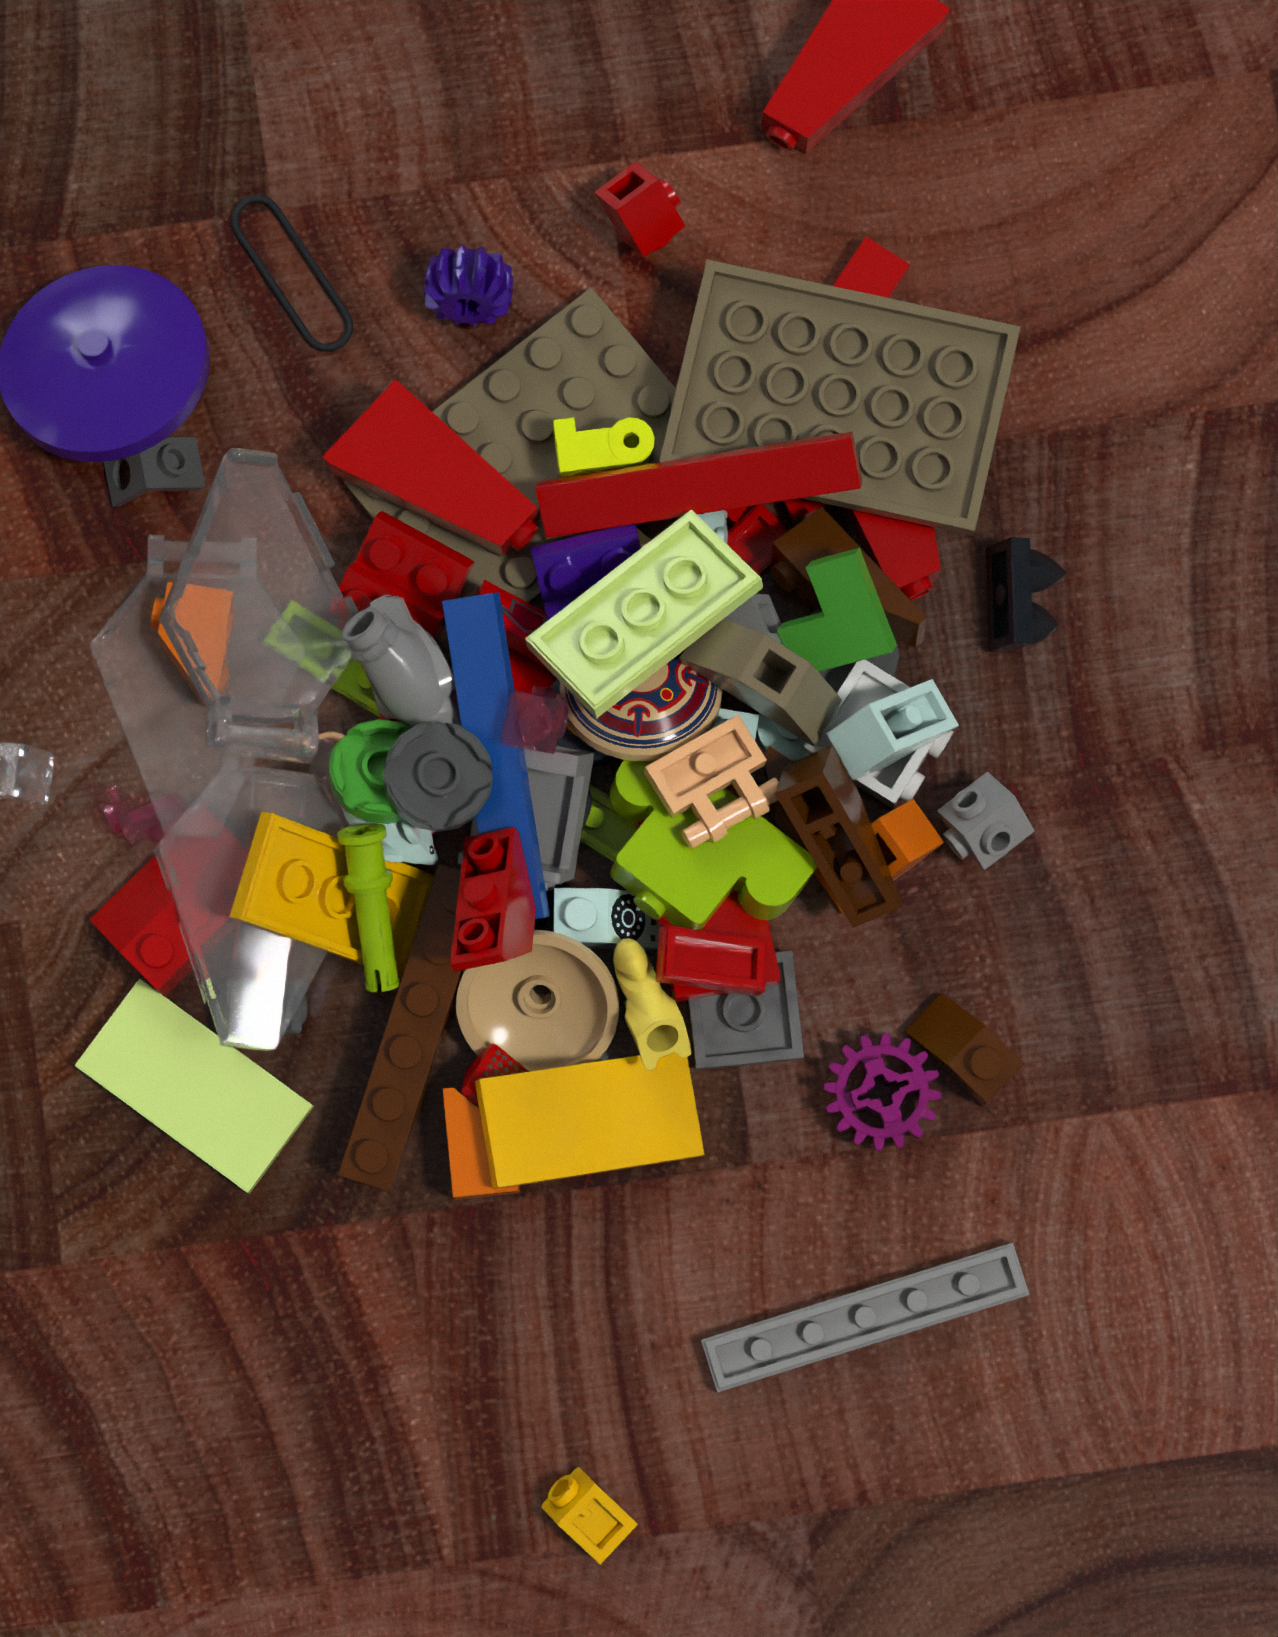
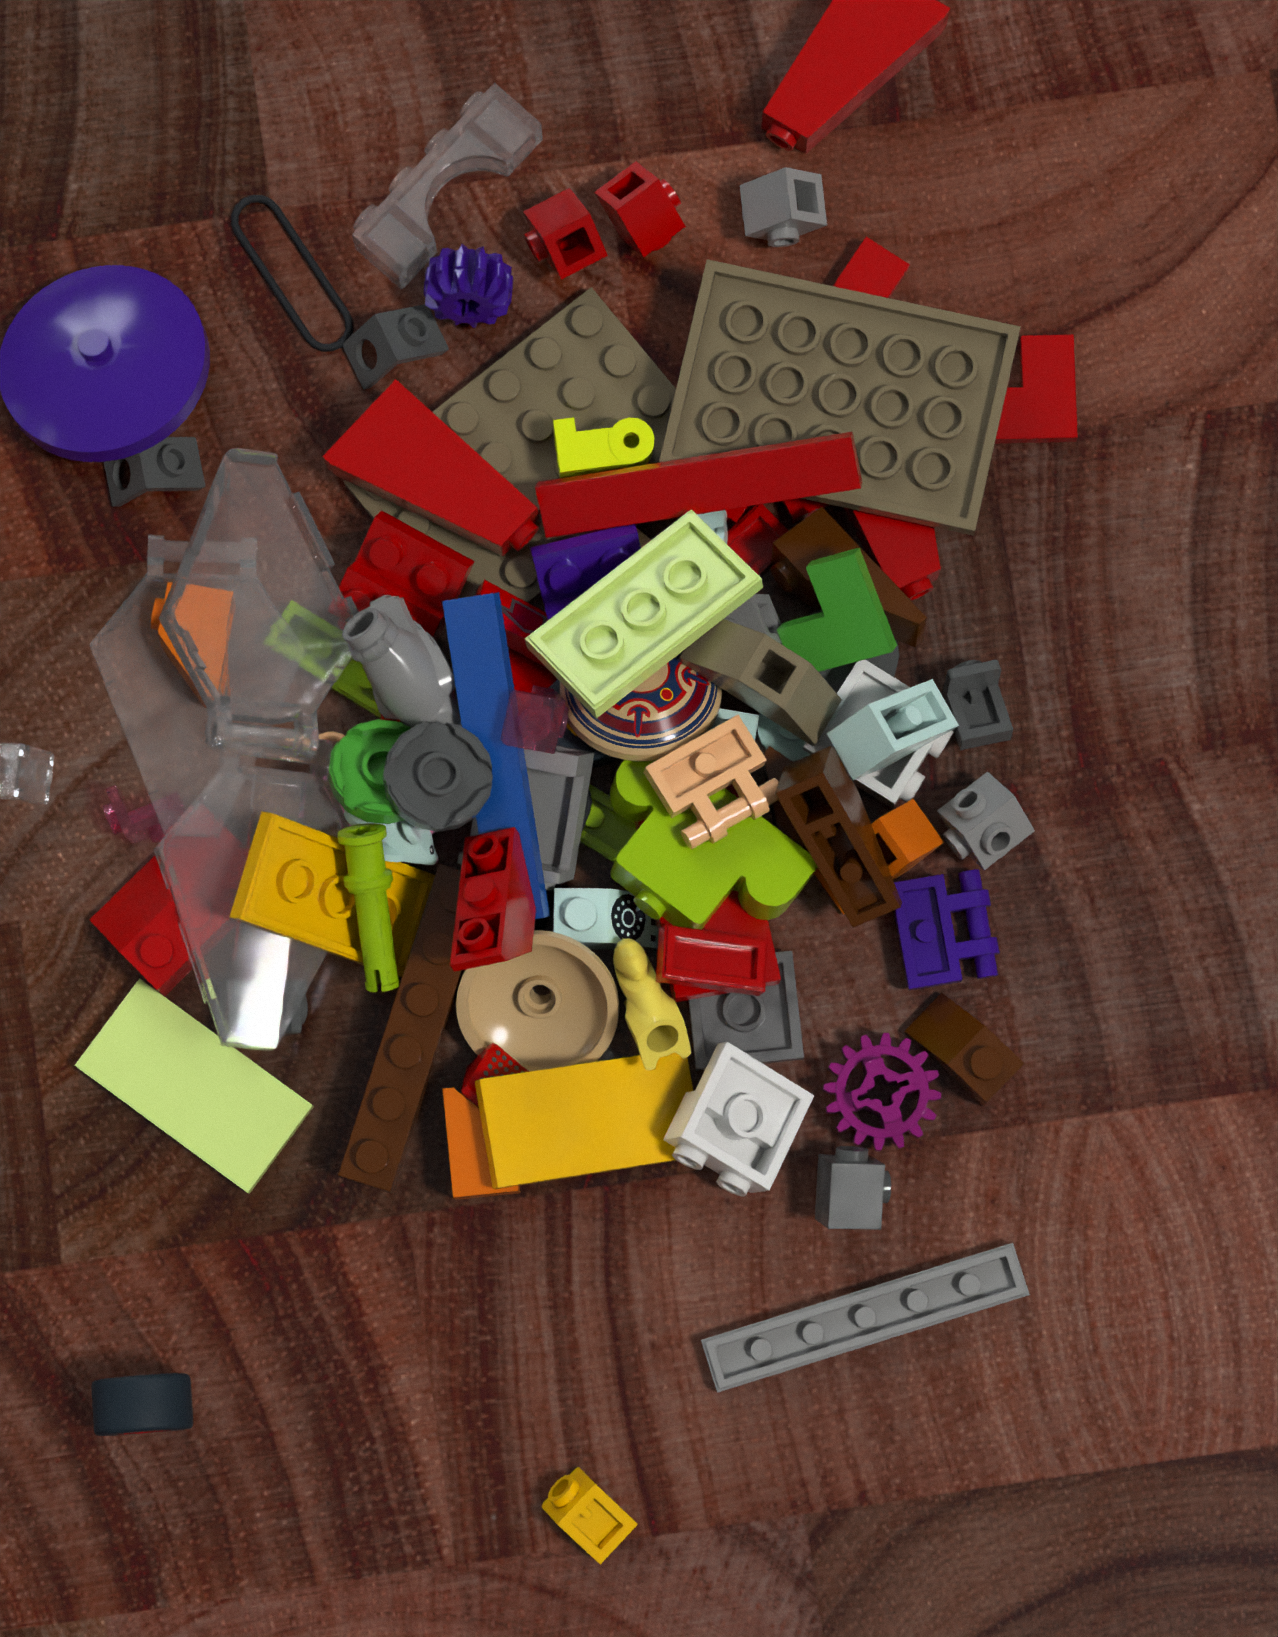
(142, 1404): none -> black wheel
(398, 339): none -> dark grey bracket
(489, 137): none -> clear arch
(563, 234): none -> red brick
(738, 1121): none -> white plate
(772, 206): none -> light grey brick
(851, 1189): none -> dark grey brick
(928, 935): none -> dark purple plate
(977, 704): none -> dark grey bracket
(1012, 577): black tile -> none
(1046, 401): none -> red tile

